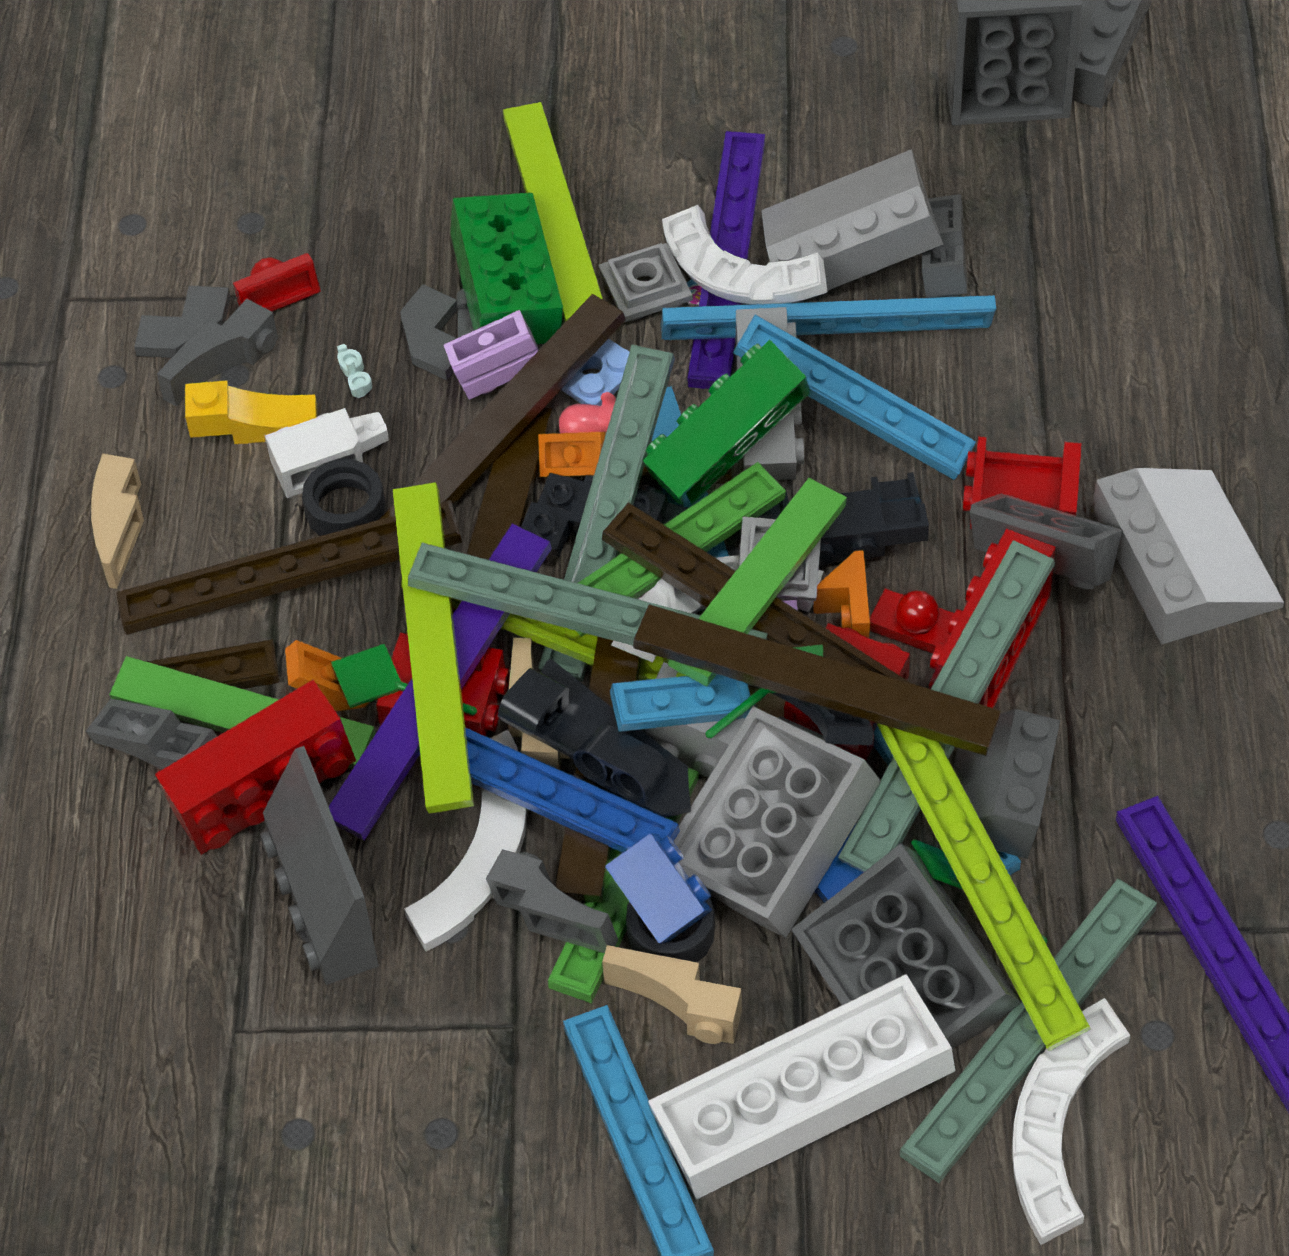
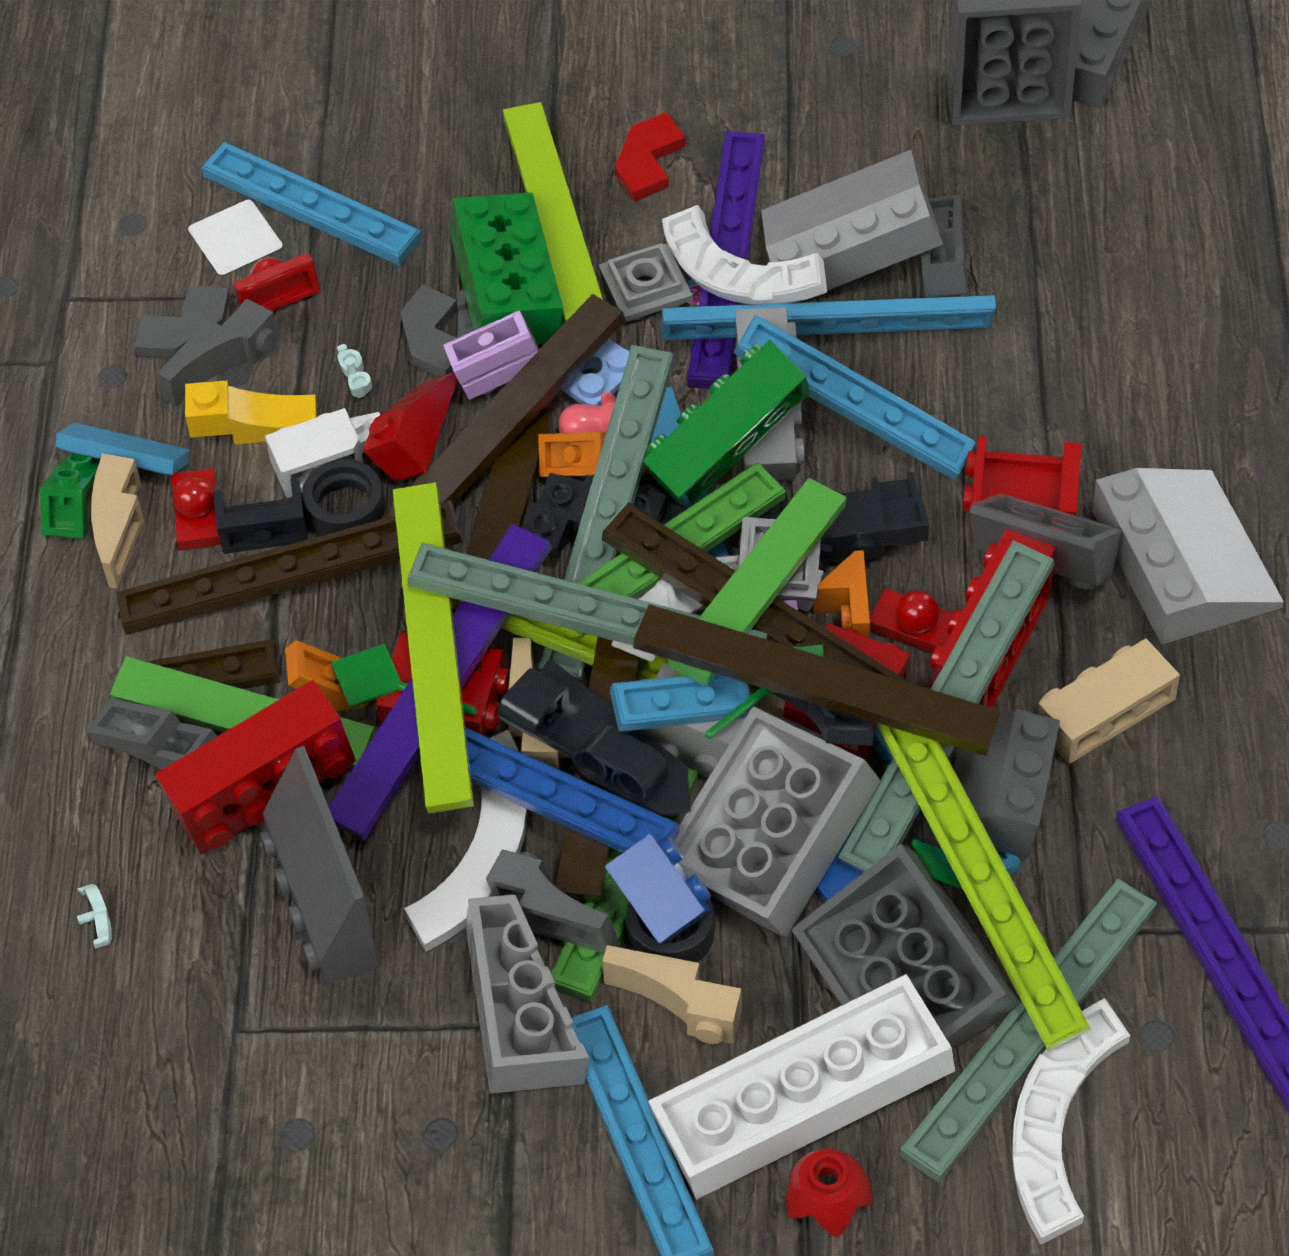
(65, 497): none -> green bracket
(100, 915): none -> light aqua piece
(147, 453): none -> dark azure tile
(195, 509): none -> red tile
(235, 237): none -> white sticker
(261, 523): none -> black panel
(312, 203): none -> dark azure tile
(407, 432): none -> red slope
(521, 1017): none -> light grey wedge
(637, 161): none -> red tile
(828, 1204): none -> red piece
(1109, 698): none -> tan brick

